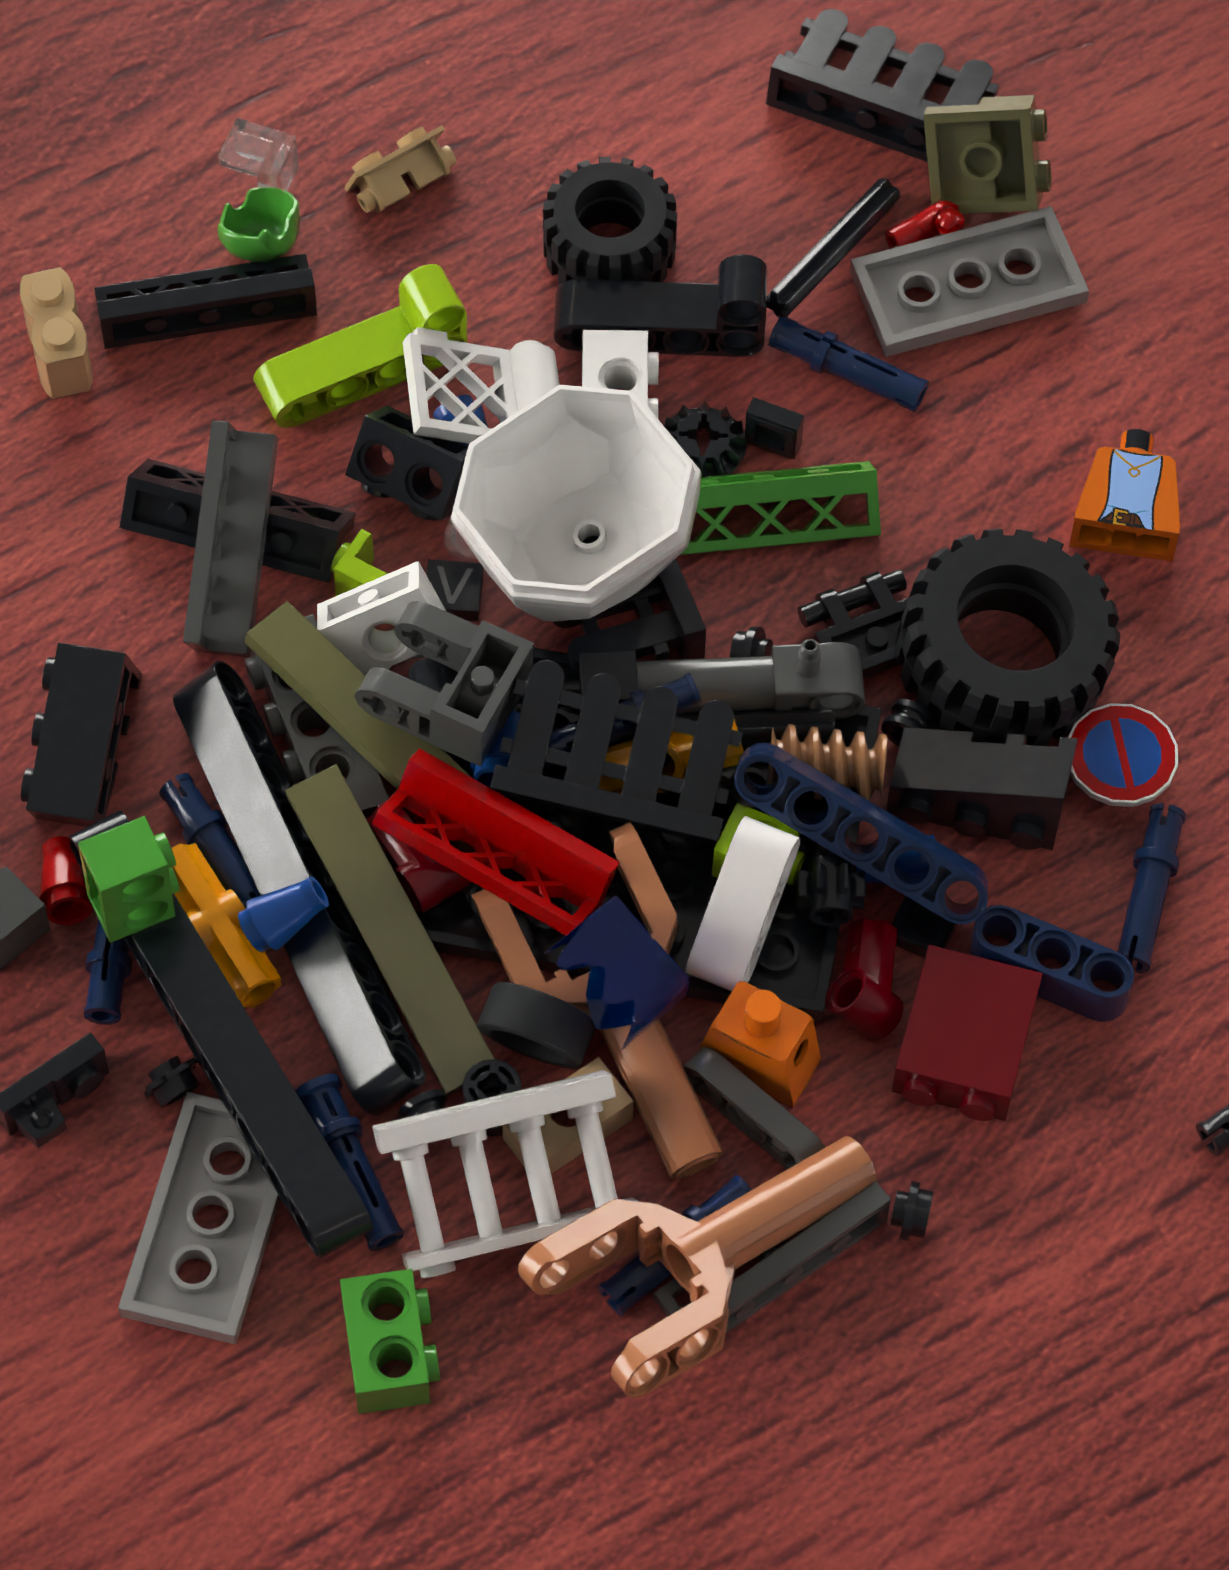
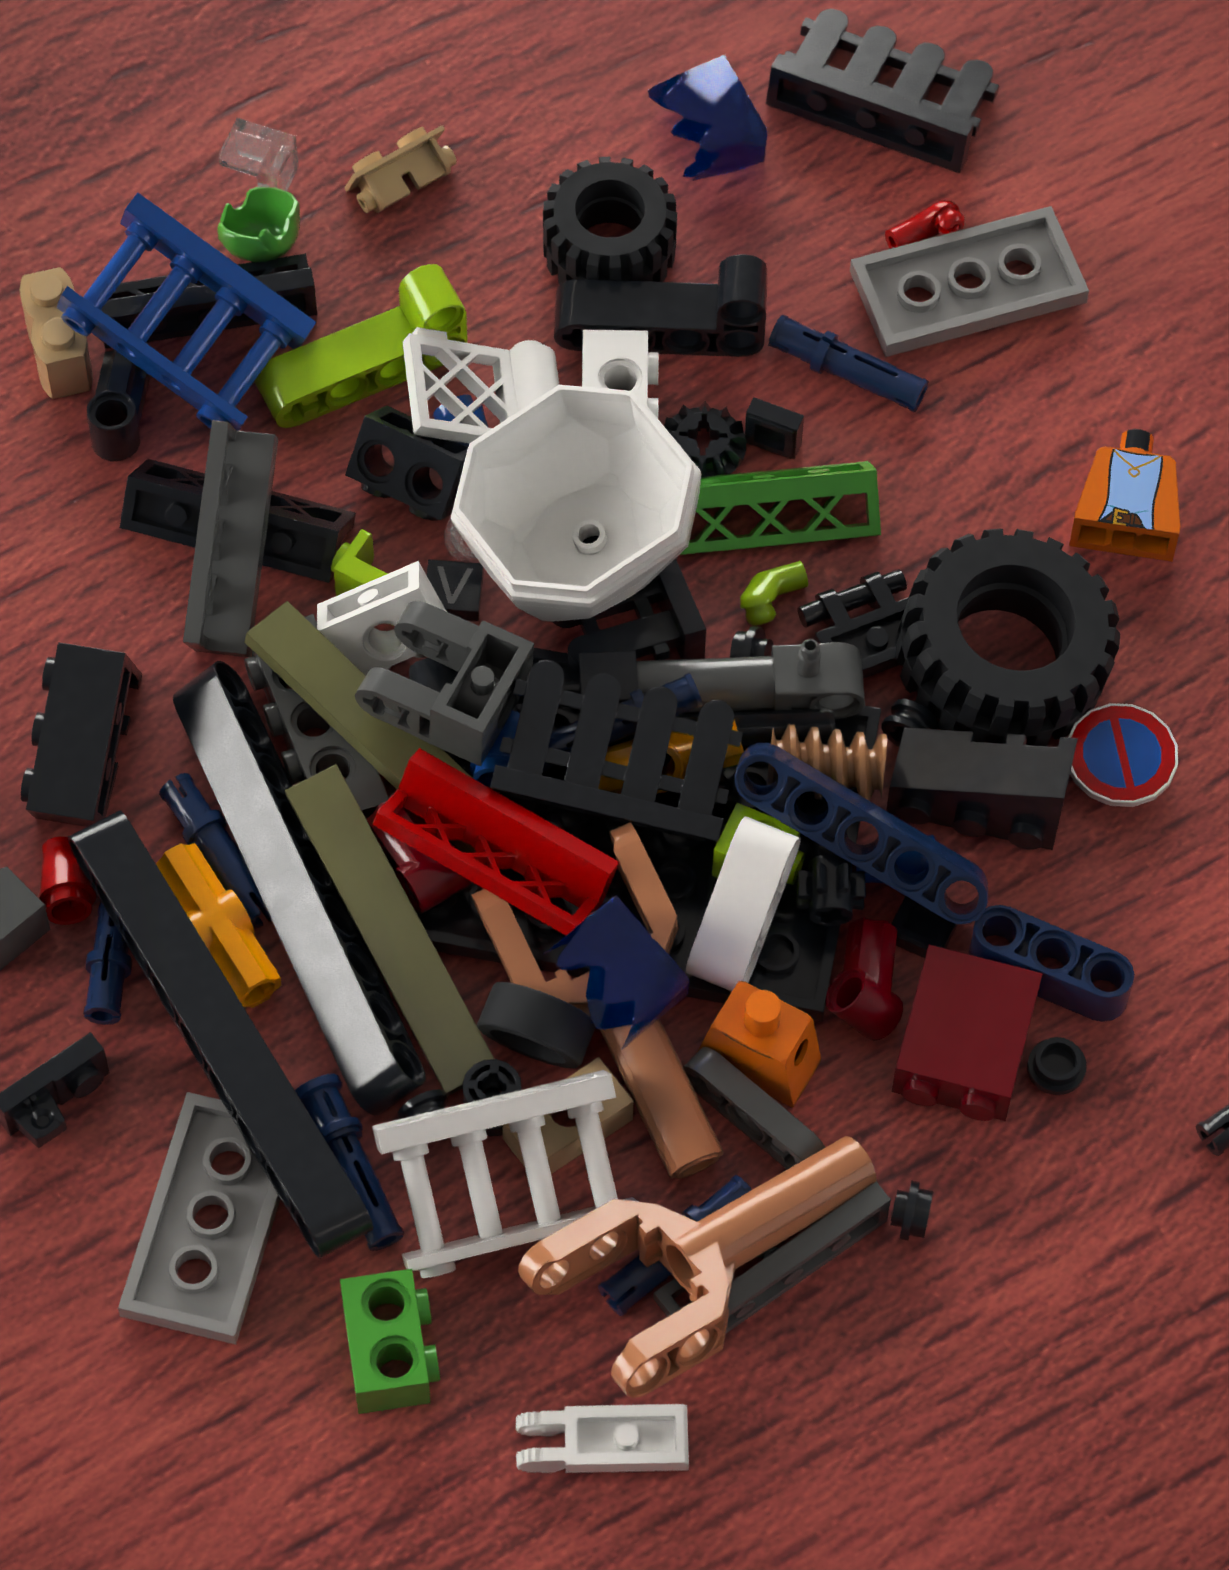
(119, 403): none -> black piece
(129, 878): bright green brick -> none
(172, 1080): black plate -> none
(190, 261): none -> blue fence
(279, 915): blue cone -> none
(608, 1439): none -> white hinge
(715, 116): none -> clear blue piece
(767, 586): none -> lime arm
(832, 248): black axle -> none
(988, 154): olive plate -> none
(1056, 1066): none -> black plate
(1154, 867): dark blue pin -> none

